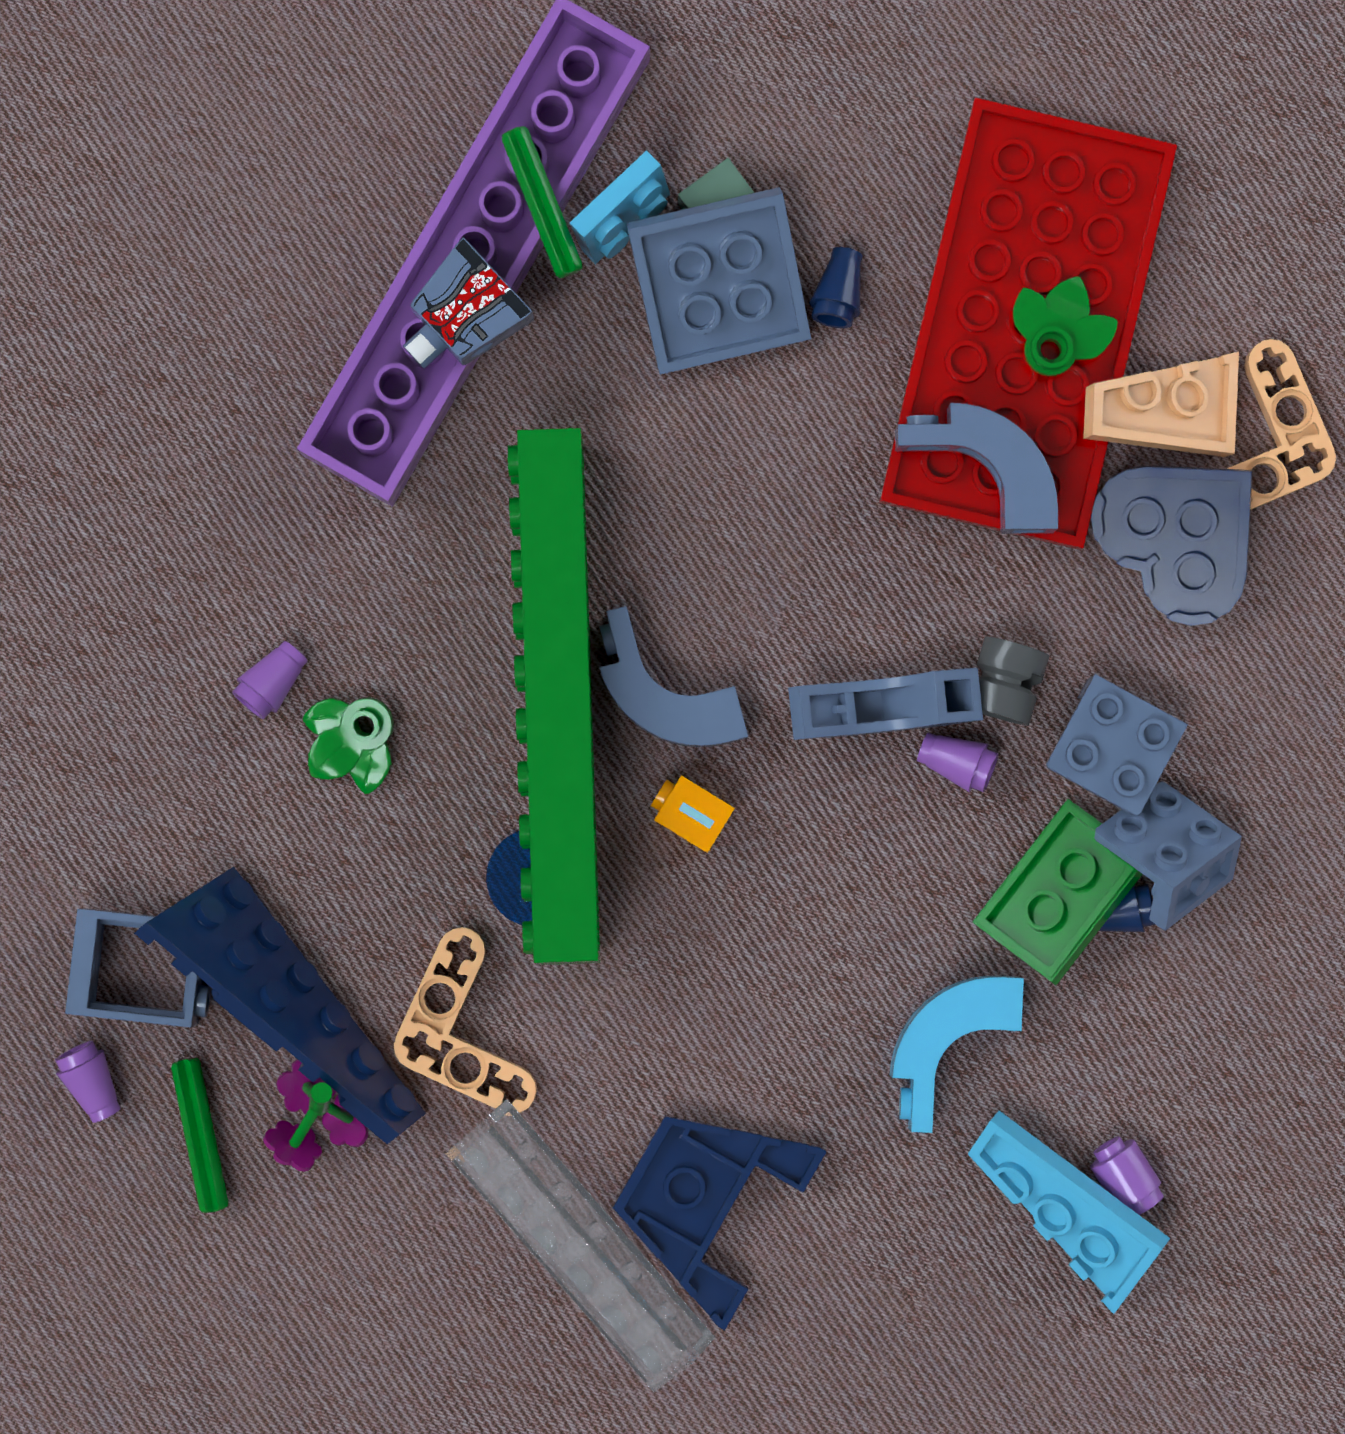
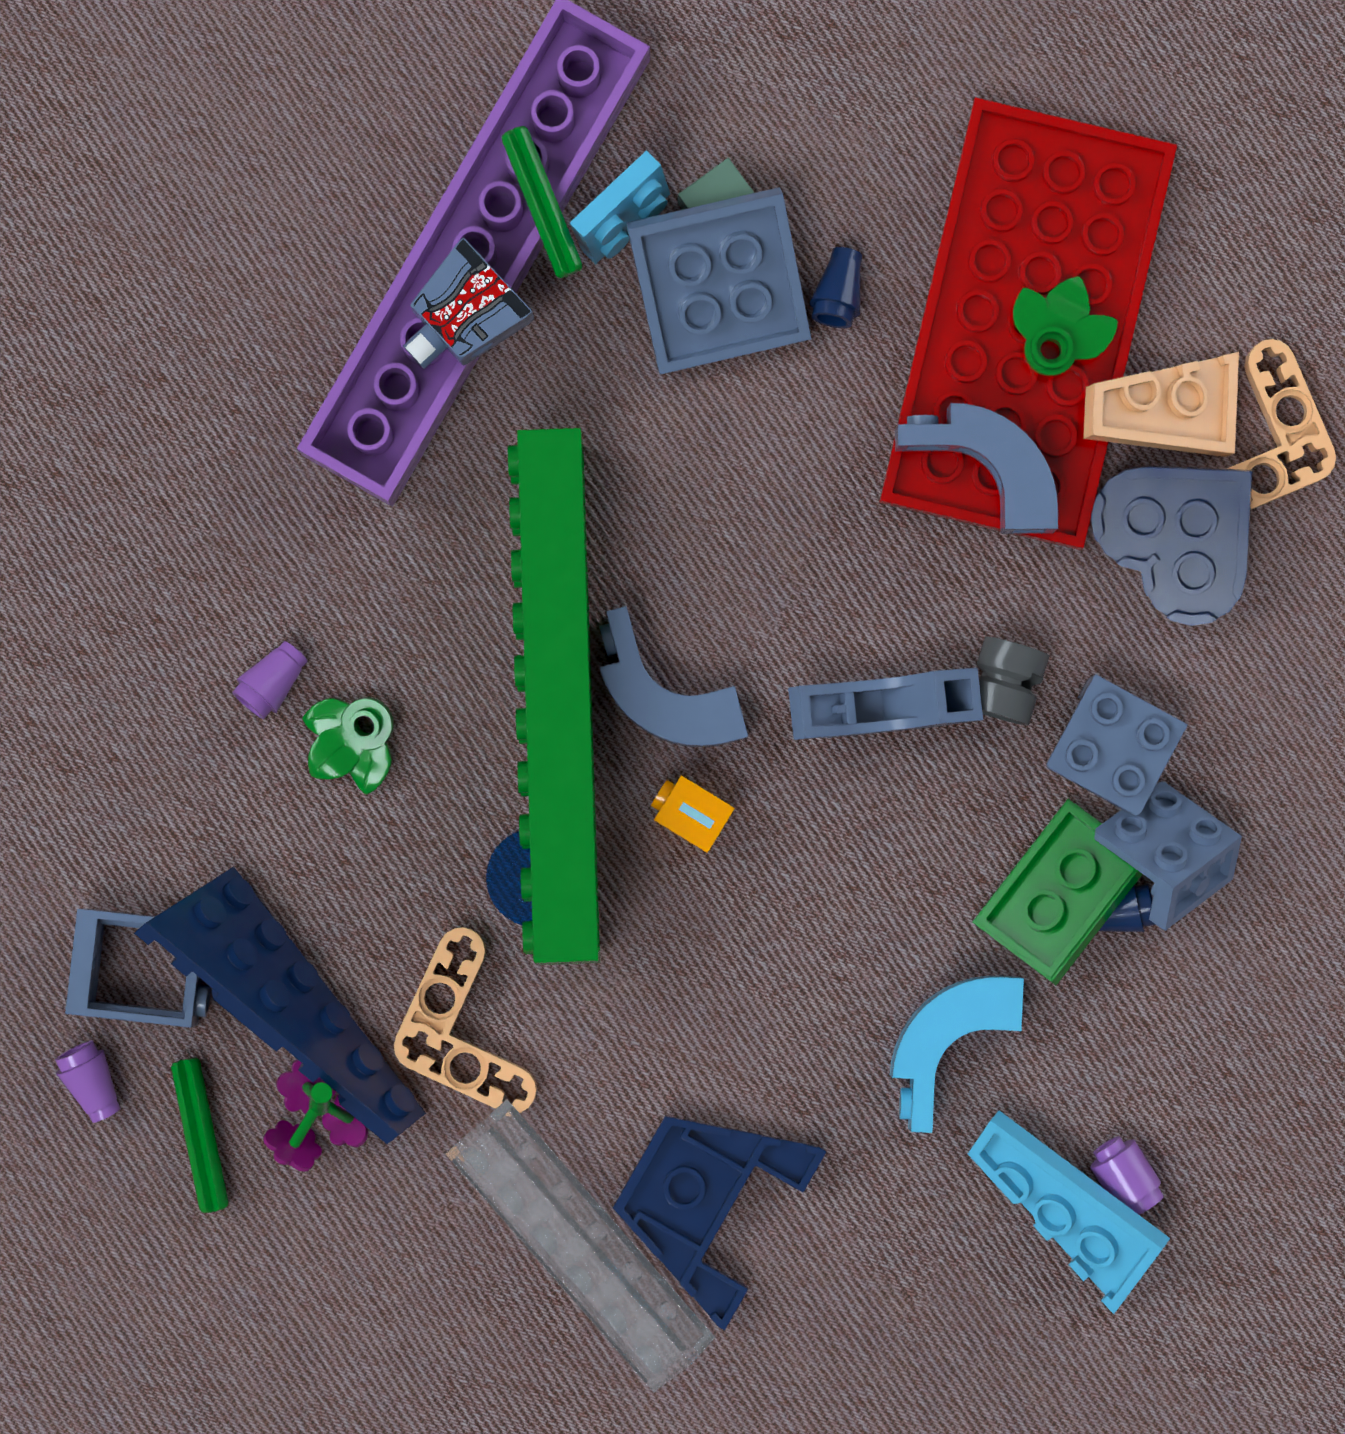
(959, 760): medium lavender cone -> none

